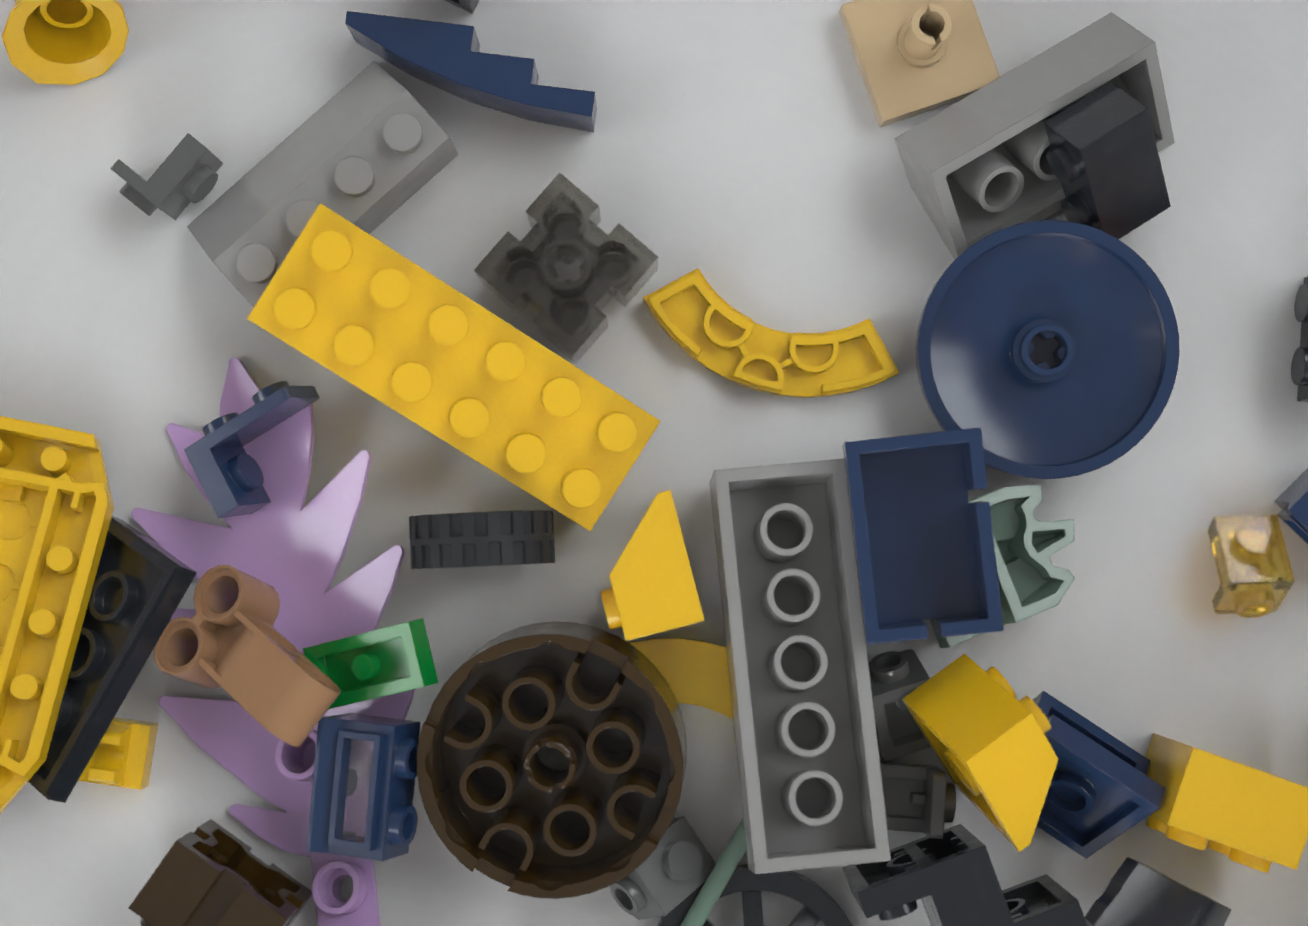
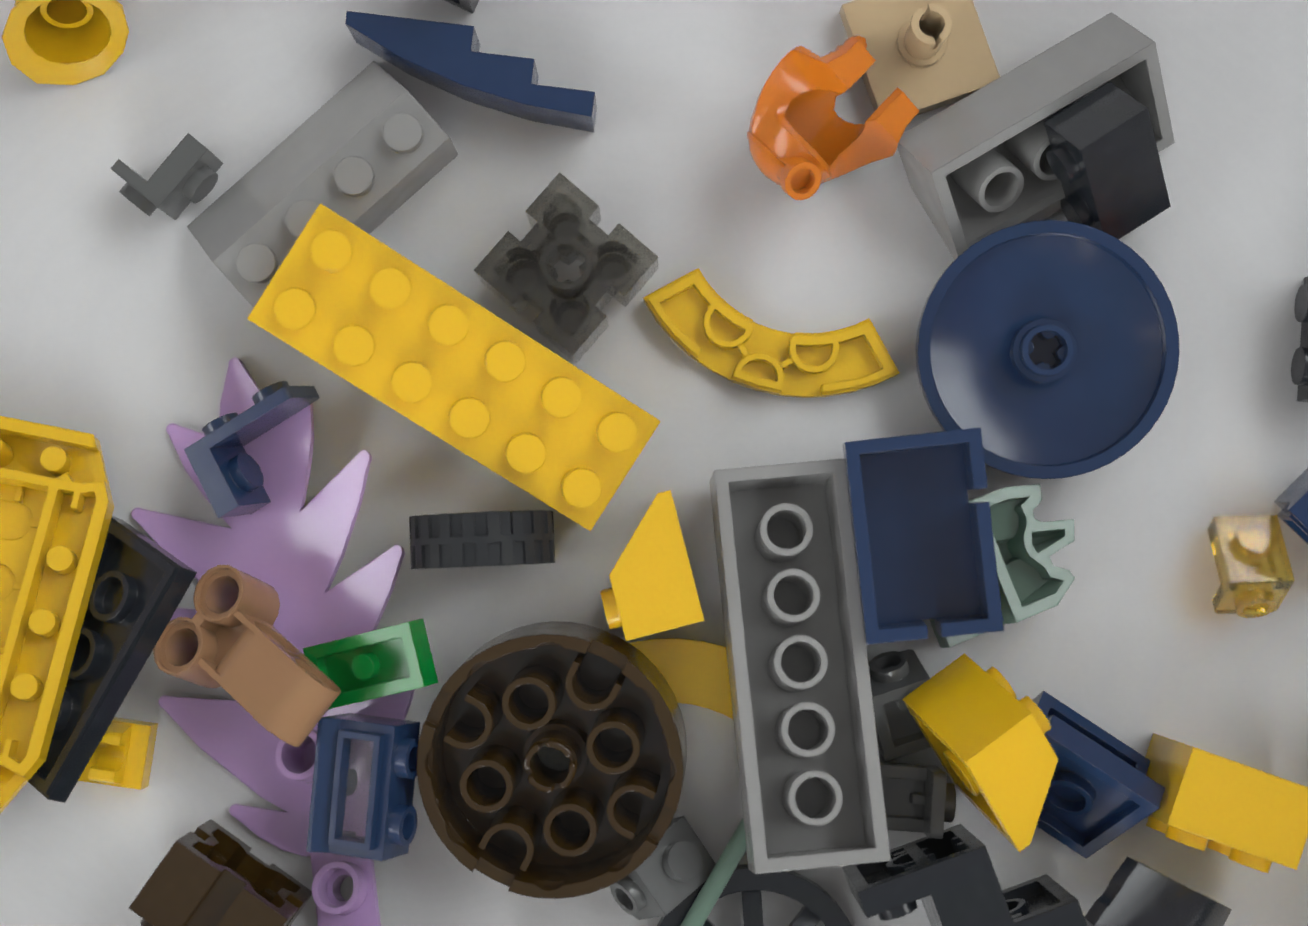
(799, 135): none -> orange piece

